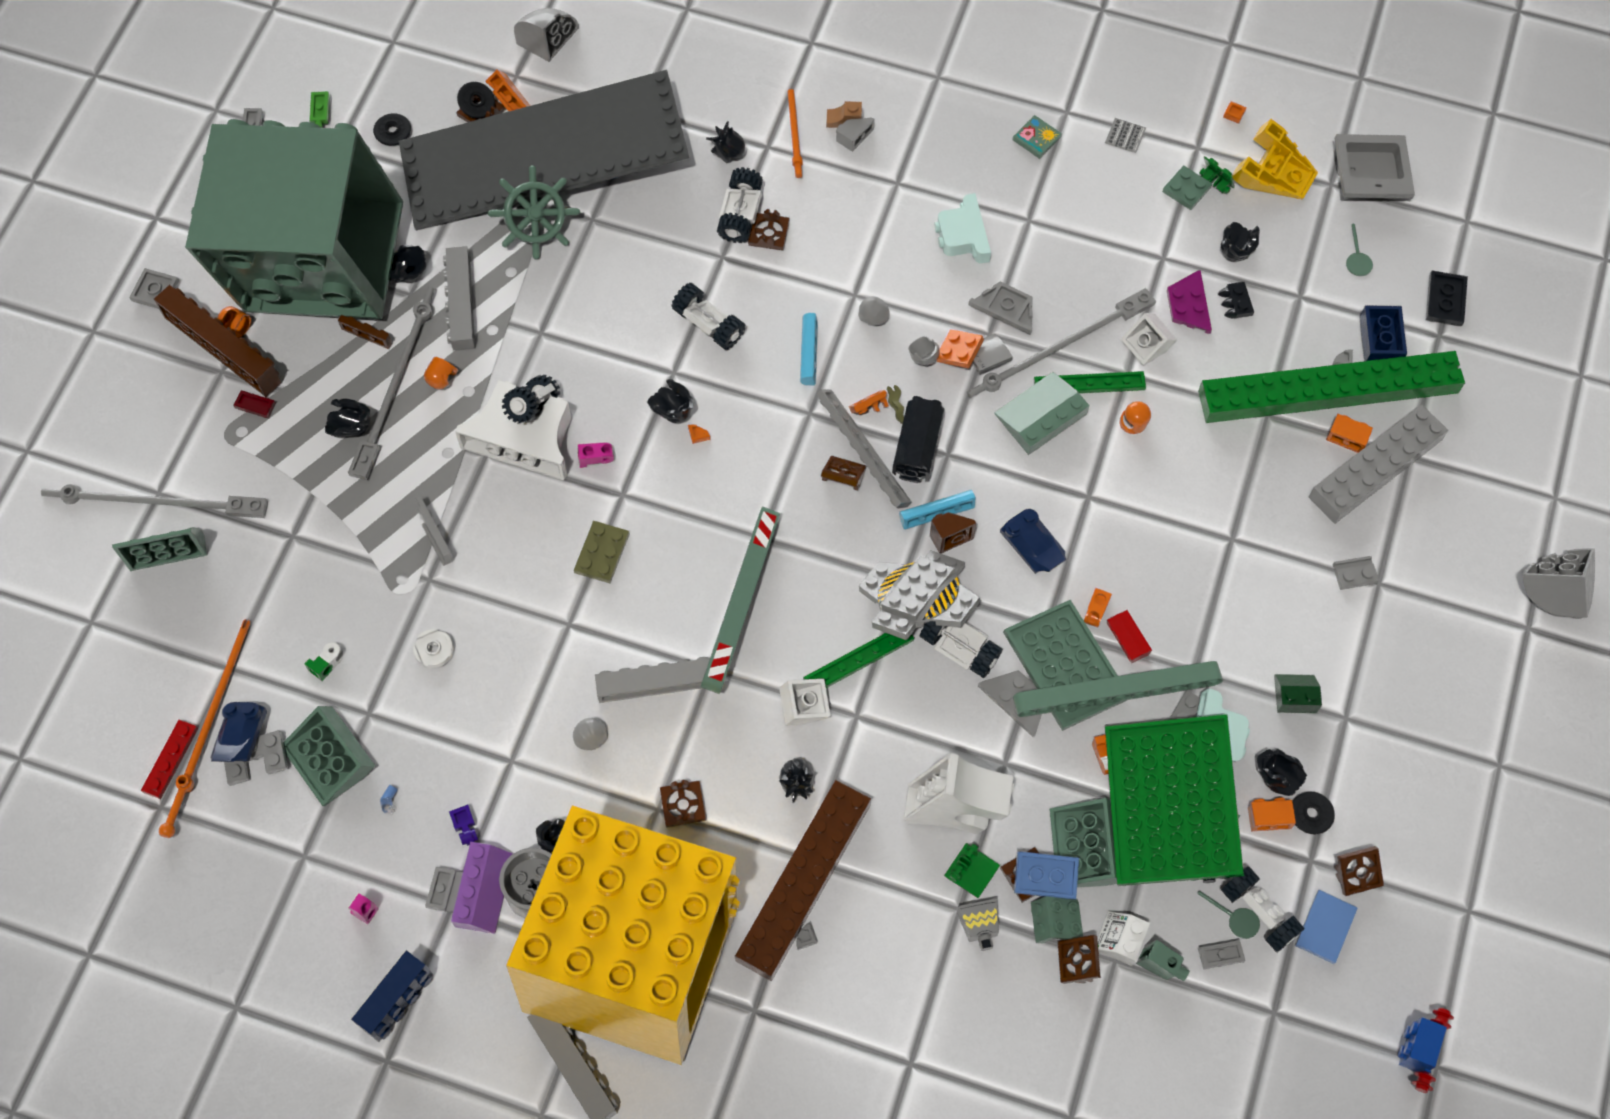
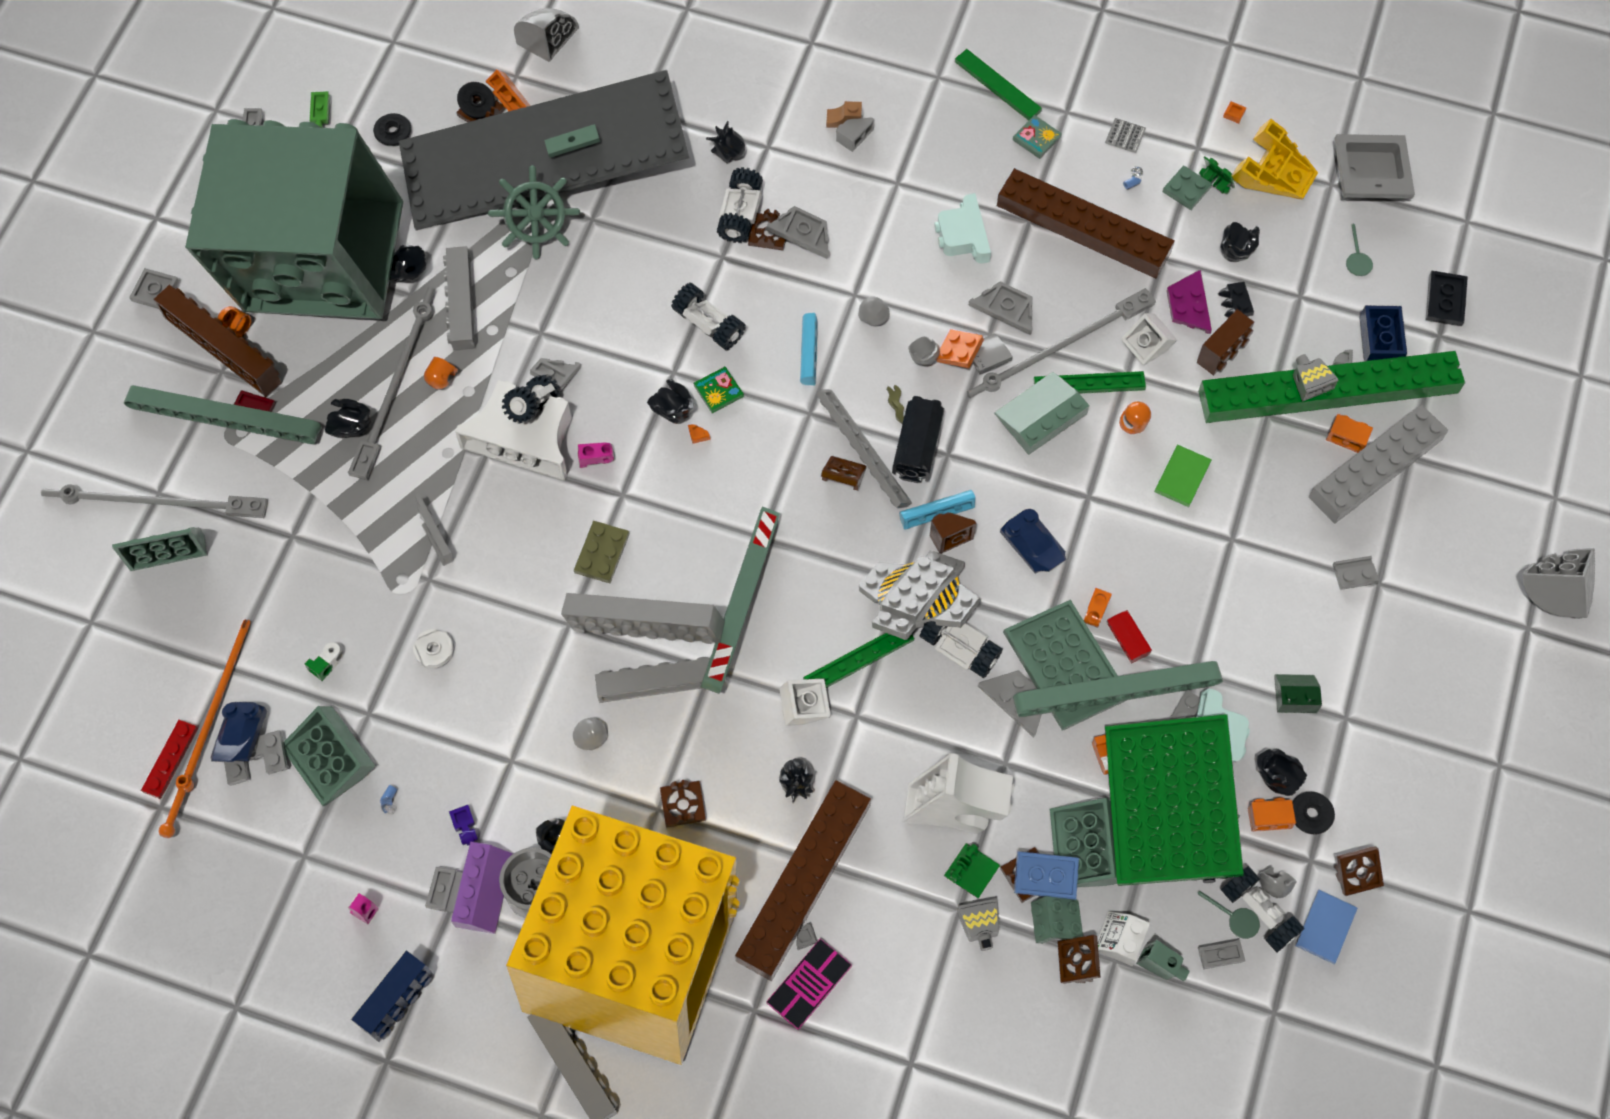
(222, 414): none -> sand green beam
(365, 331): reddish brown plate -> none
(556, 369): none -> light grey wing
(572, 140): none -> sand green tile
(643, 618): none -> light grey brick
(718, 389): none -> green tile
(797, 160): orange bar -> none
(802, 229): none -> light grey wing
(809, 984): none -> black tile
(872, 400): orange plate -> none
(998, 84): none -> green tile
(1085, 223): none -> reddish brown brick
(1136, 179): none -> arm
(1183, 475): none -> bright green tile
(1225, 342): none -> reddish brown brick
(1278, 884): none -> light grey hair
(1313, 377): none -> light grey torso
(1423, 1047): blue brick -> none

